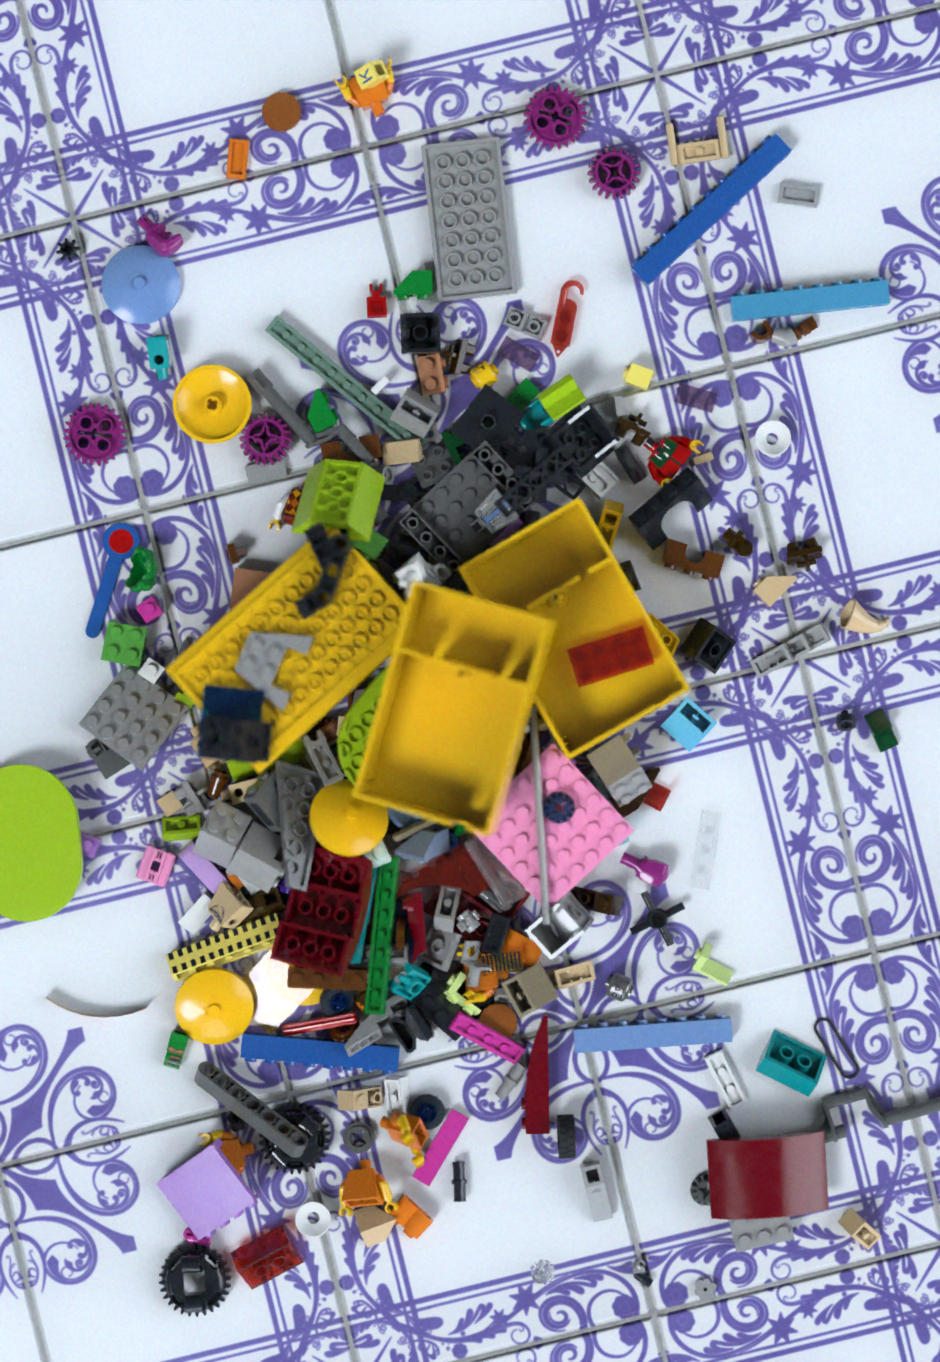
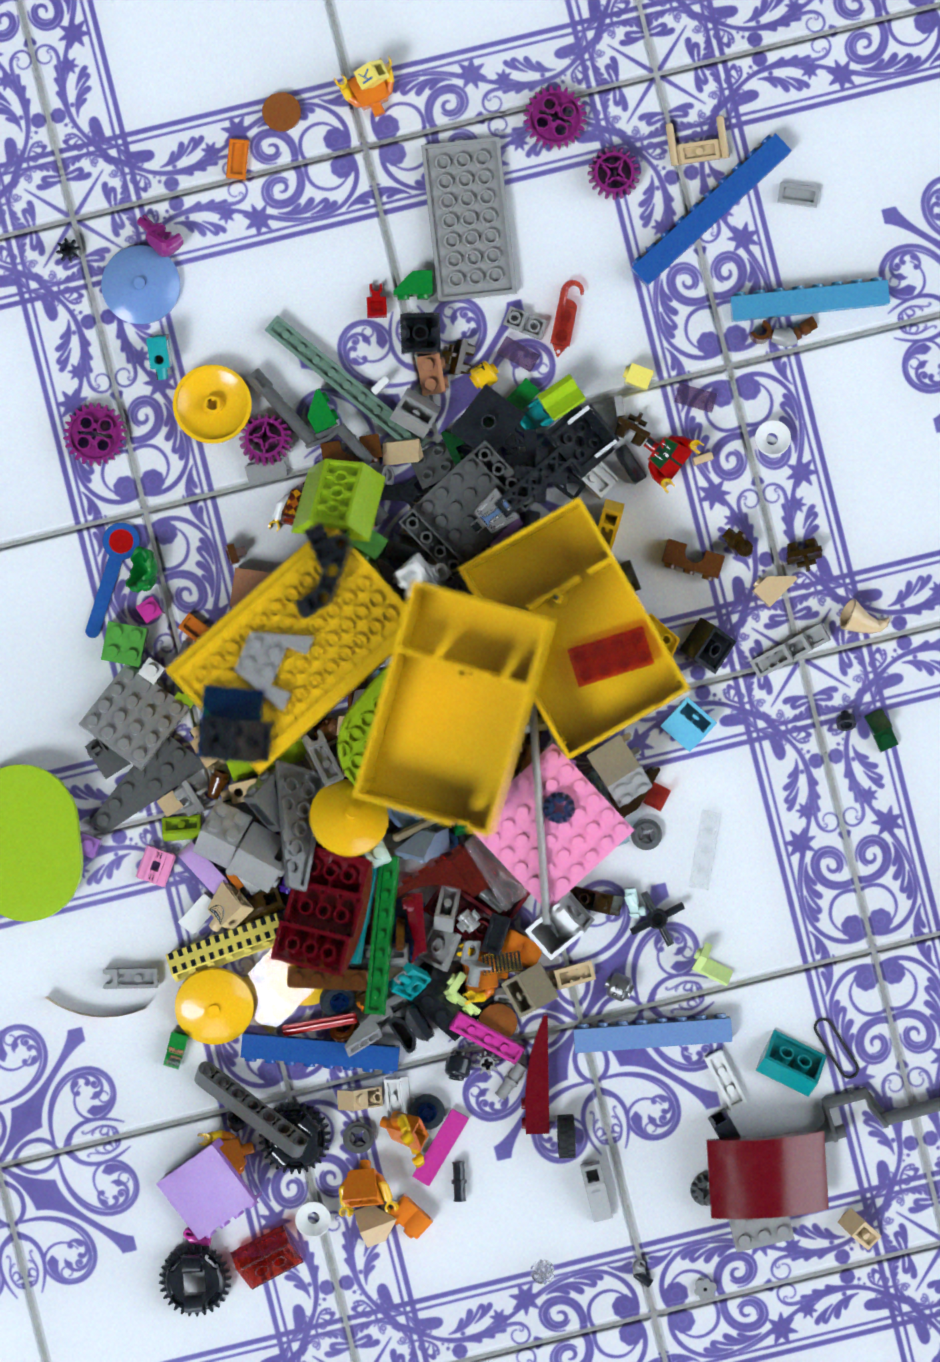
(131, 978): none -> light grey plate
(139, 788): none -> dark grey wing
(193, 626): none -> orange tile
(458, 1066): none -> black head
(483, 1067): none -> light grey gear
(632, 901): none -> light aqua arm
(645, 843): none -> dark grey gear
(647, 870): magenta piece -> none
(649, 516): black arch -> none

